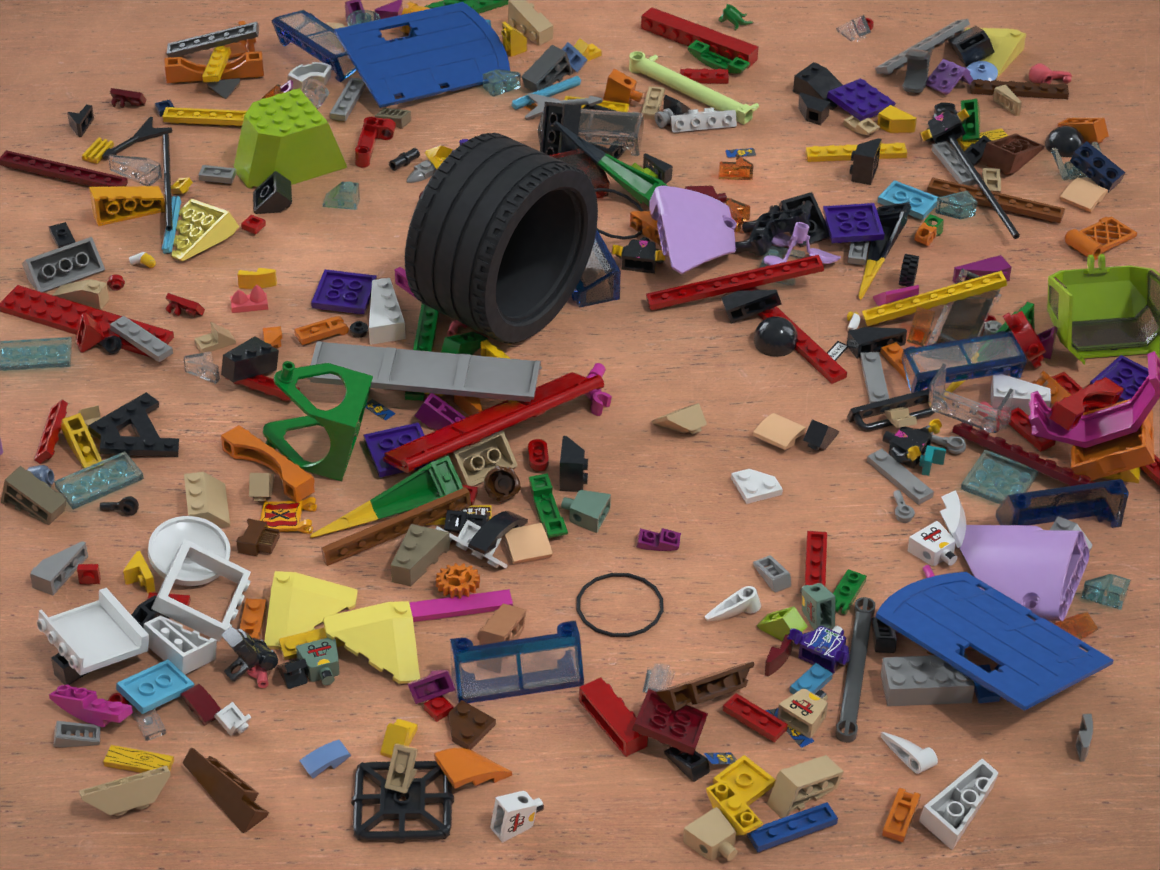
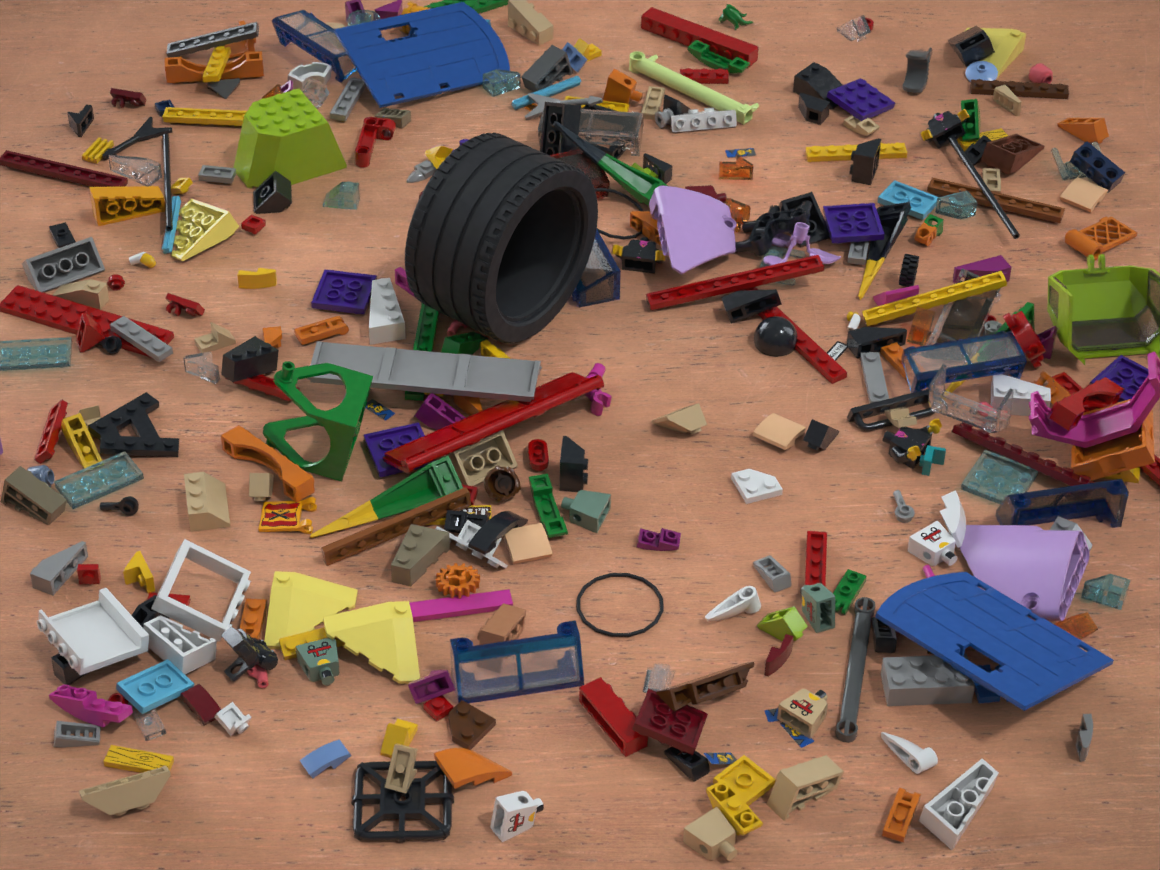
(169, 537): white dish -> none
(226, 789): reddish brown wedge -> none
(252, 302): coral tile -> none
(257, 538): reddish brown piece -> none
(293, 673): black slope -> none
(359, 329): black plate -> none
(404, 159): black pin -> none
(513, 40): yellow slope -> none
(755, 717): red plate -> none
(792, 827): blue plate -> none
(812, 680): dark azure plate -> none
(822, 646): dark purple torso -> none
(896, 121): yellow slope -> none
(900, 476): light grey plate -> none
(929, 42): light grey plate -> none
(944, 106): black piece -> none
(947, 76): medium lavender bracket -> none
(953, 163): light grey plate -> none
(954, 444): light grey plate -> none
(1021, 423): red plate -> none
(1065, 139): black piece -> none
(1066, 76): coral arm -> none

